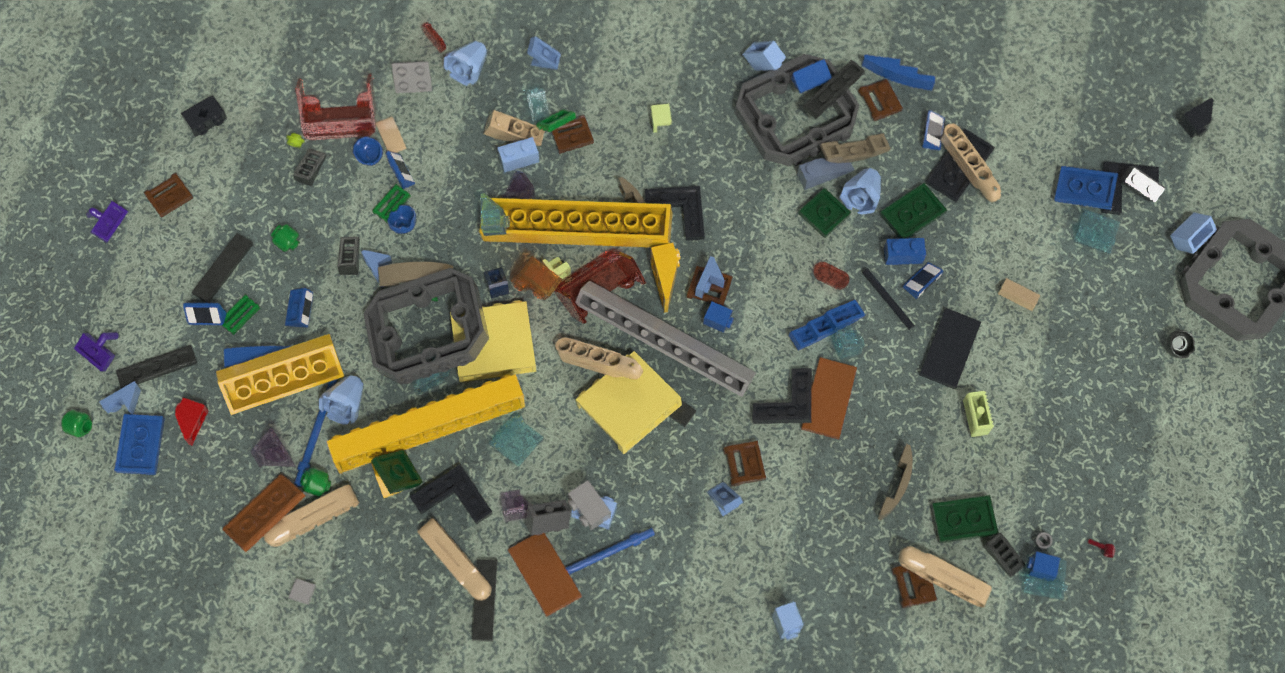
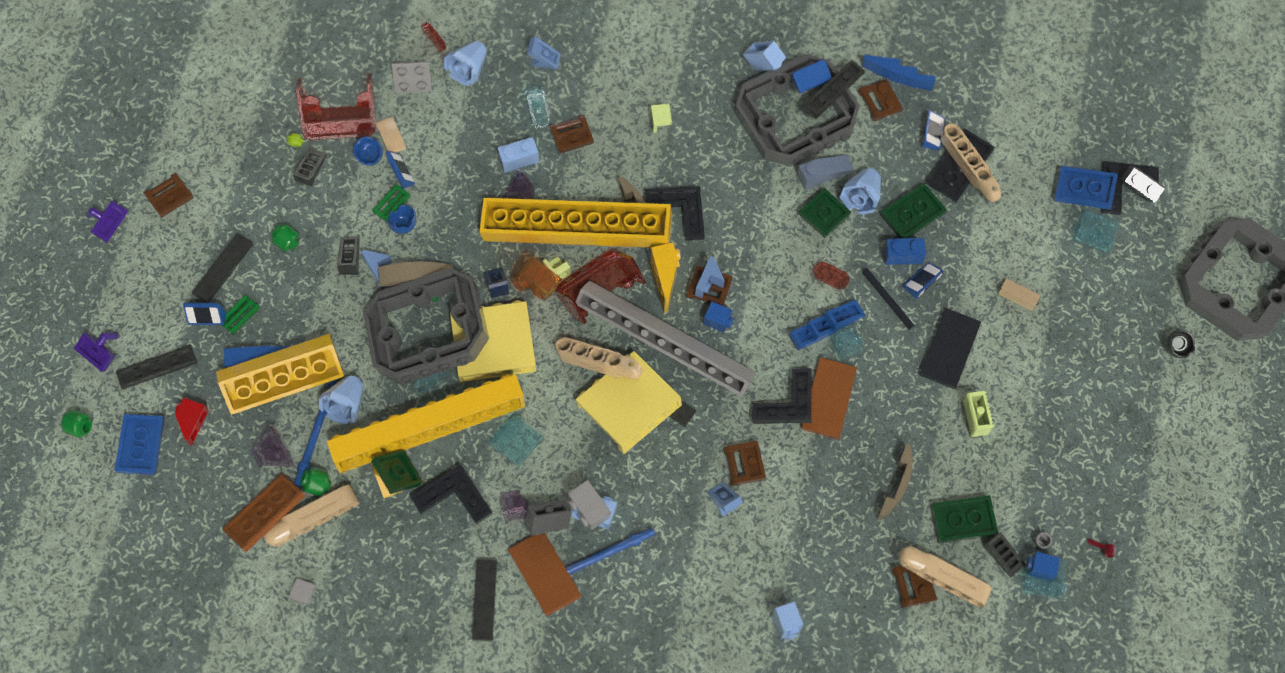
(127, 395): medium blue slope -> none
(207, 108): black brick -> none
(299, 308): blue slope -> none
(455, 559): tan piece -> none
(493, 217): clear light blue slope -> none
(511, 129): tan slope -> none
(556, 120): green tile -> none
(855, 151): dark tan slope -> none
(1193, 232): light blue brick -> none
(1197, 119): black slope -> none

